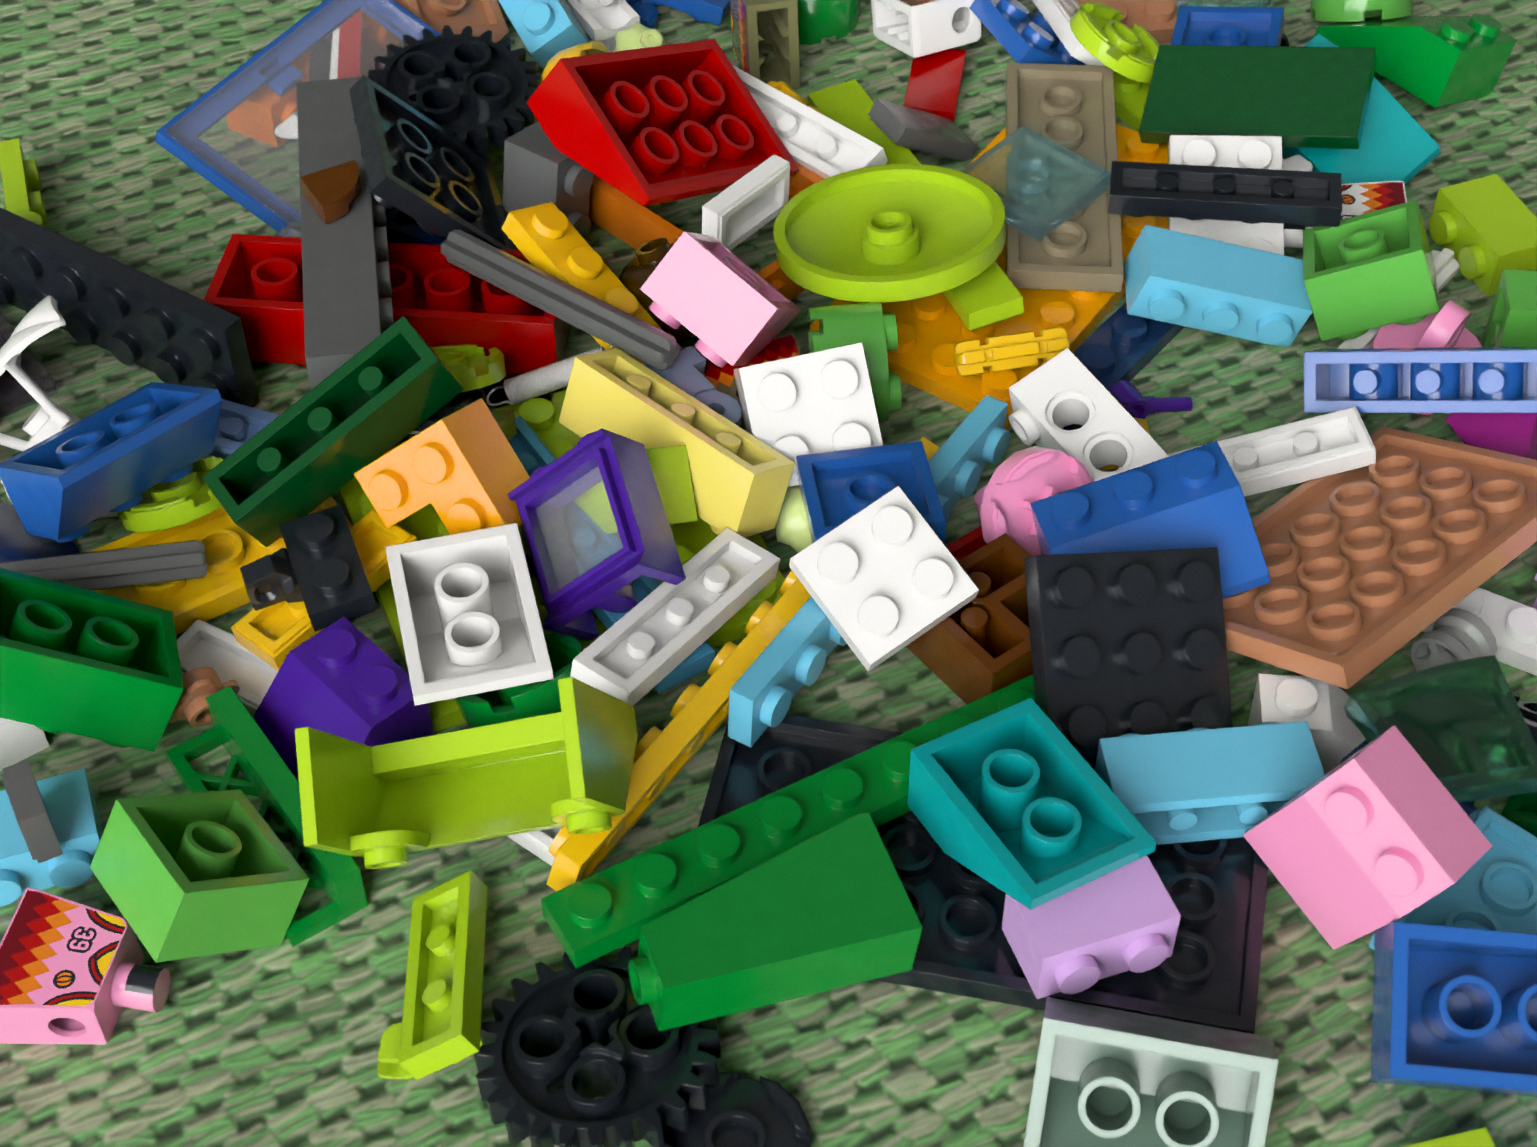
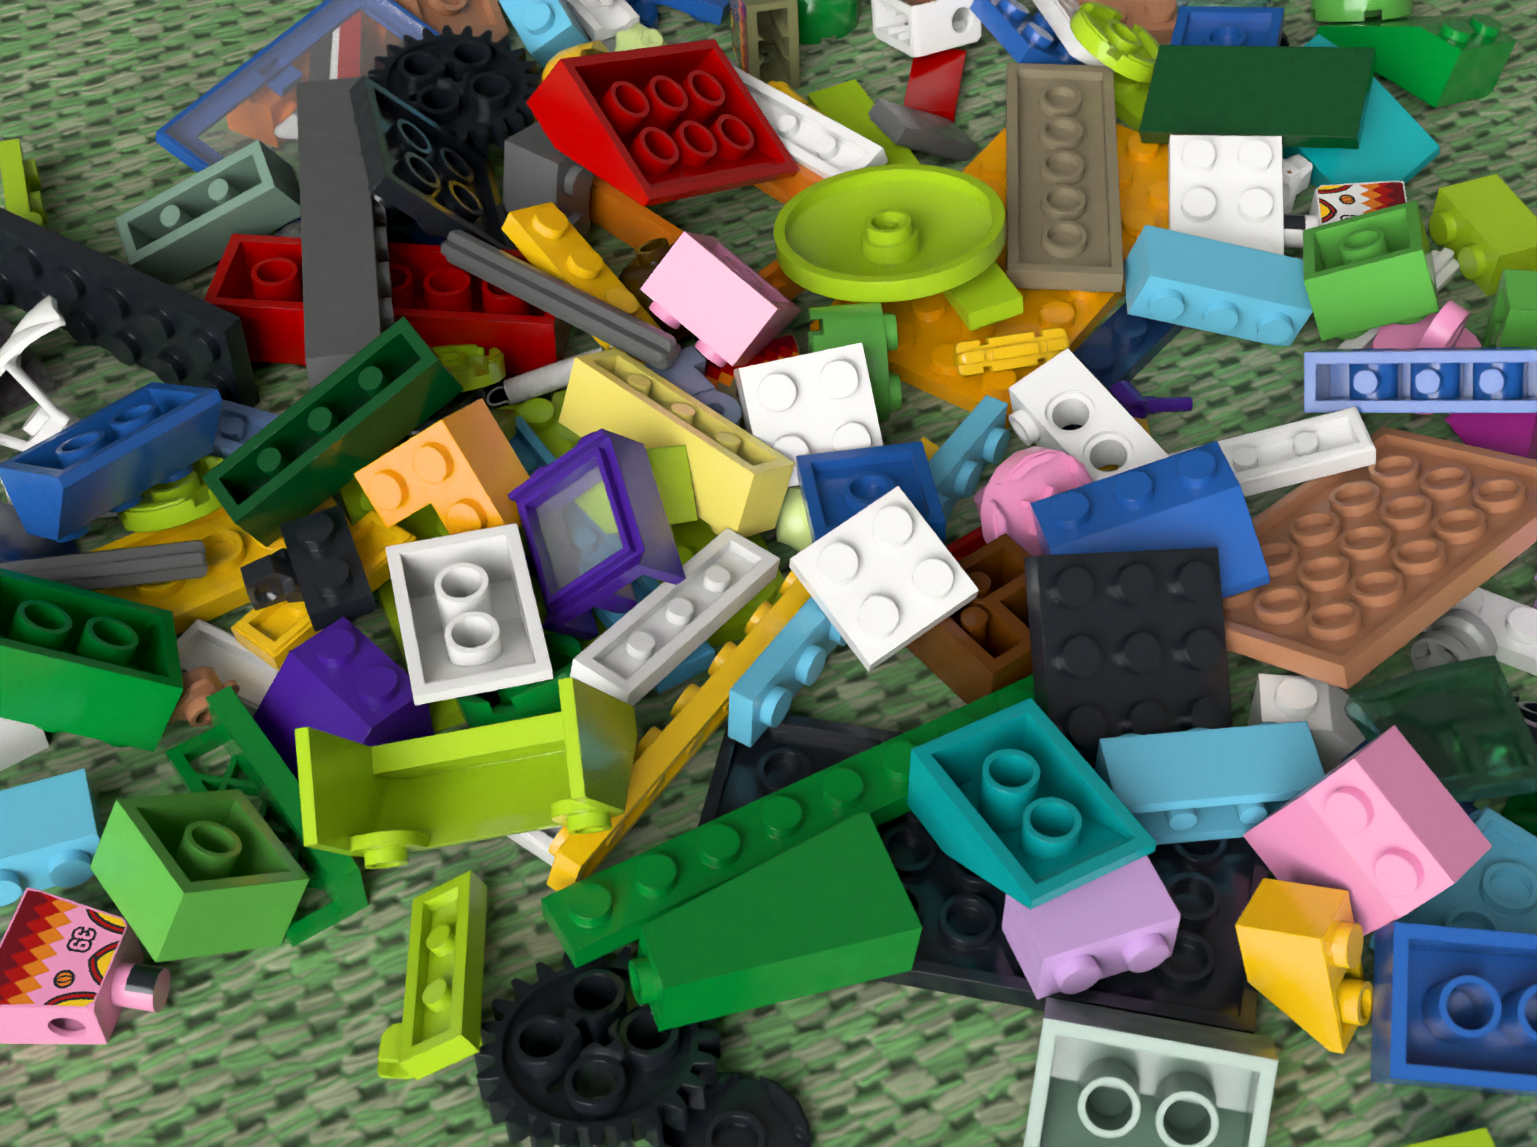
(31, 812): dark grey tile -> none
(194, 219): none -> sand green brick
(332, 190): reddish brown tile -> none
(748, 203): white tile -> none
(1038, 181): clear light blue tile -> none
(1225, 193): black plate -> none
(1307, 958): none -> yellow slope

